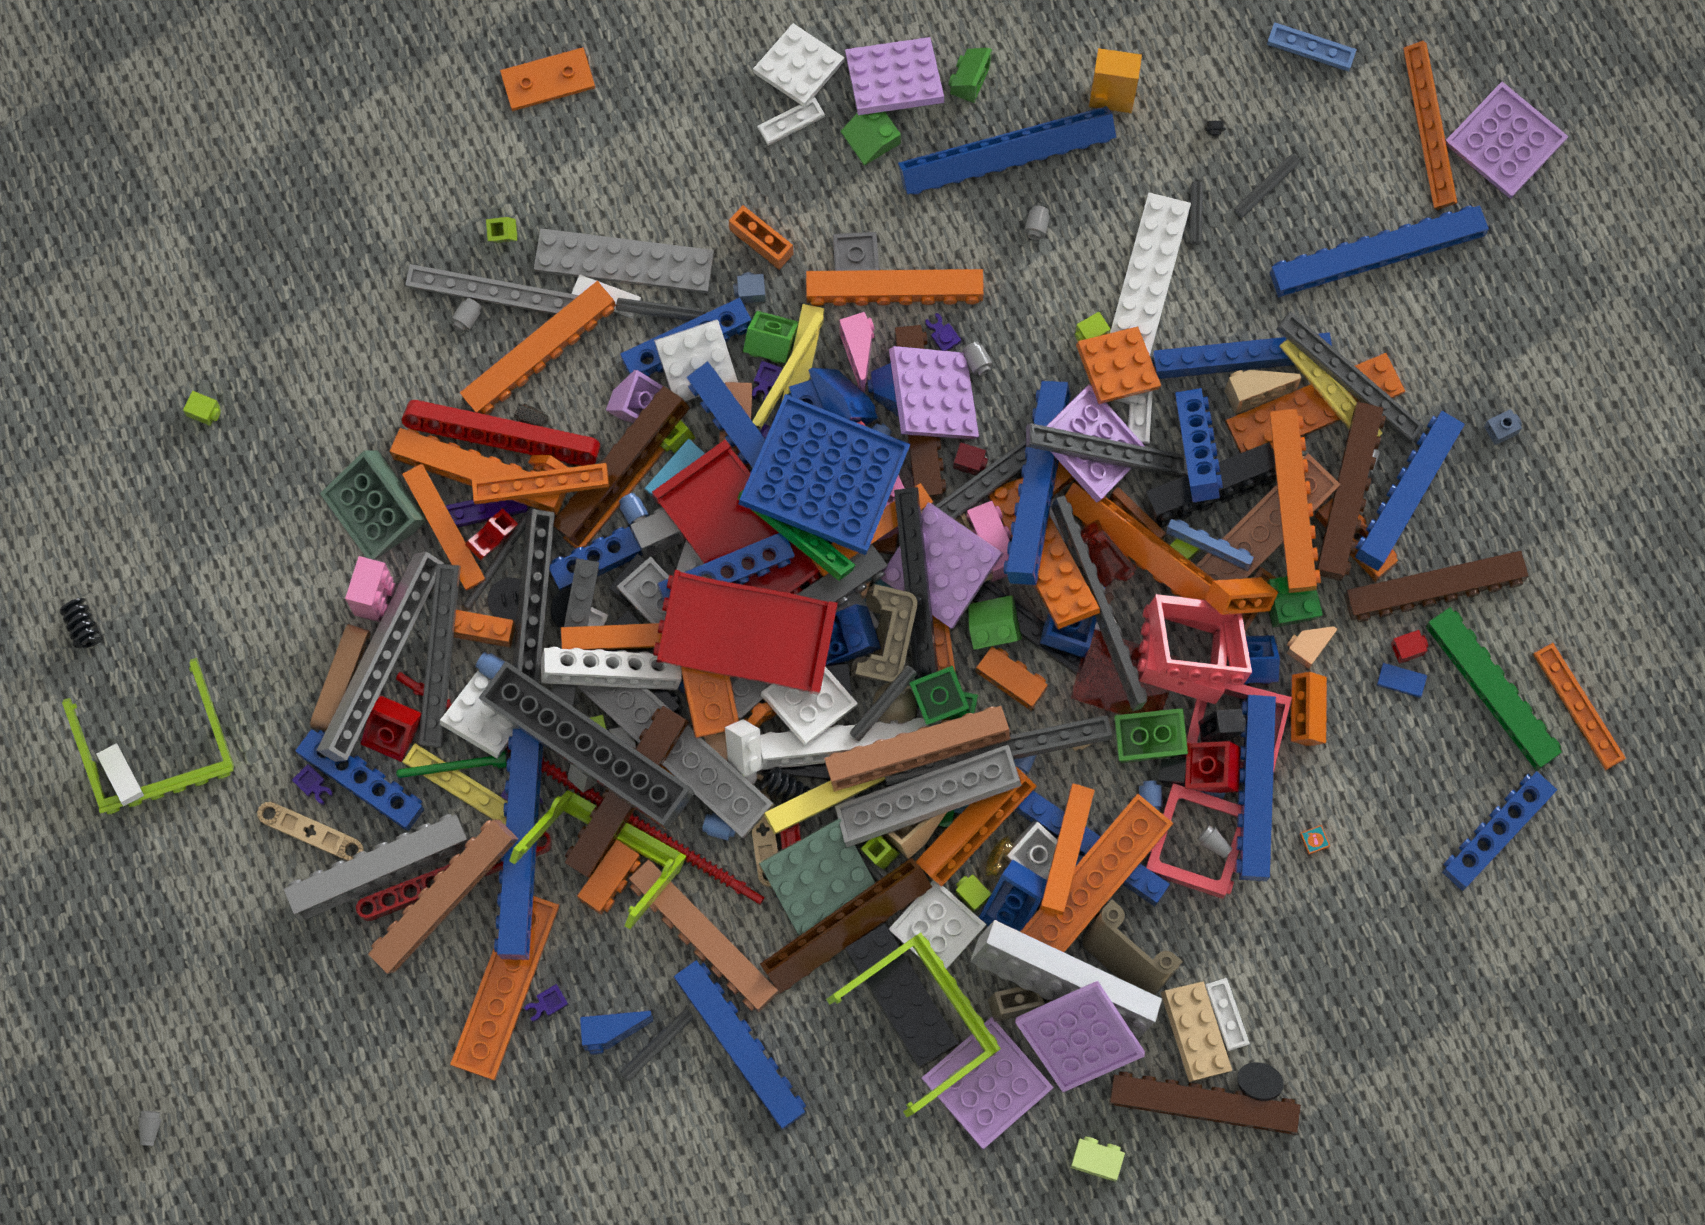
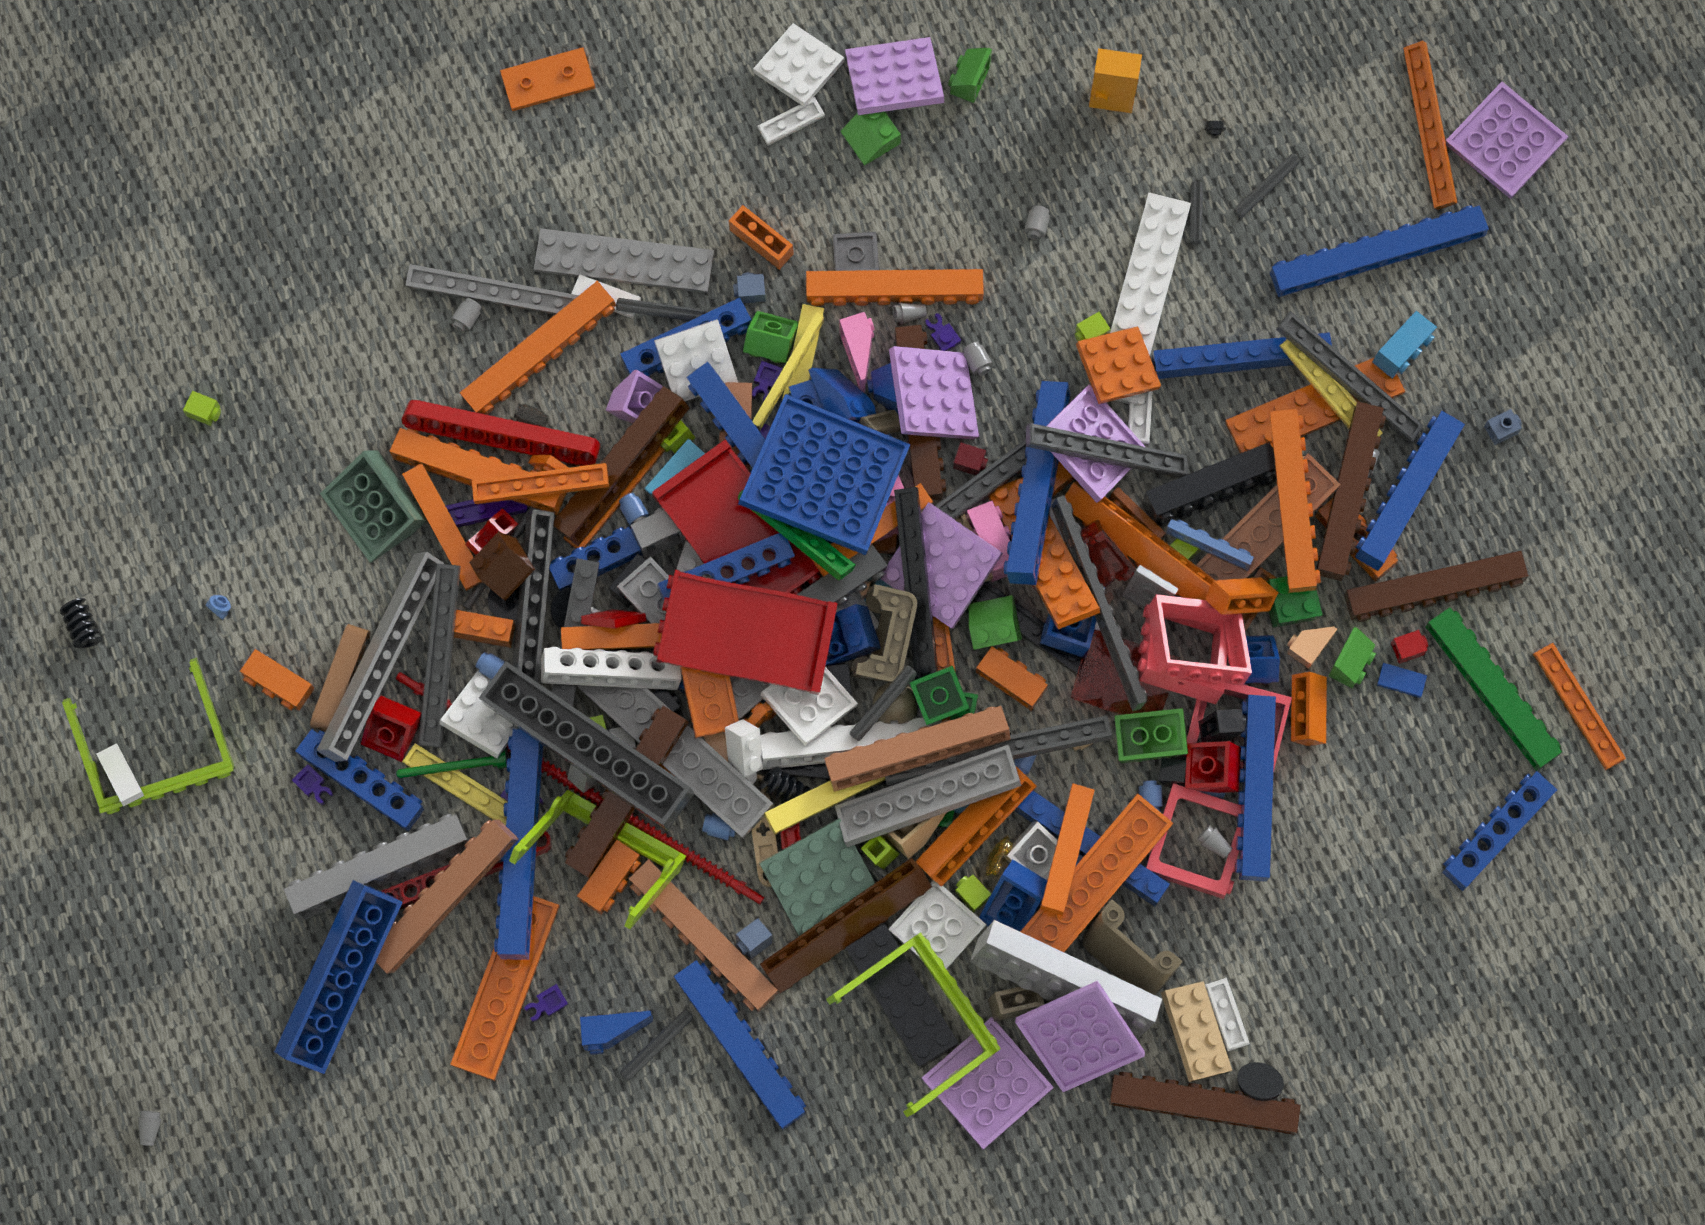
(219, 605): none -> medium blue plate
(276, 681): none -> orange brick
(296, 824): tan piece -> none
(338, 977): none -> blue brick
(370, 589): bright pink brick -> none
(501, 230): lime brick -> none
(502, 565): none -> reddish brown slope
(613, 618): none -> red tile
(753, 939): none -> sand blue brick
(884, 422): none -> dark tan tile
(908, 312): none -> light grey cone
(1007, 150): blue brick -> none
(1098, 1159): yellowish green brick -> none
(1145, 586): none -> light grey plate
(1198, 445): blue brick -> none
(1258, 387): tan slope -> none
(1311, 46): medium blue plate -> none
(1314, 839): tile -> none
(1352, 659): none -> bright green slope
(1405, 345): none -> dark azure brick

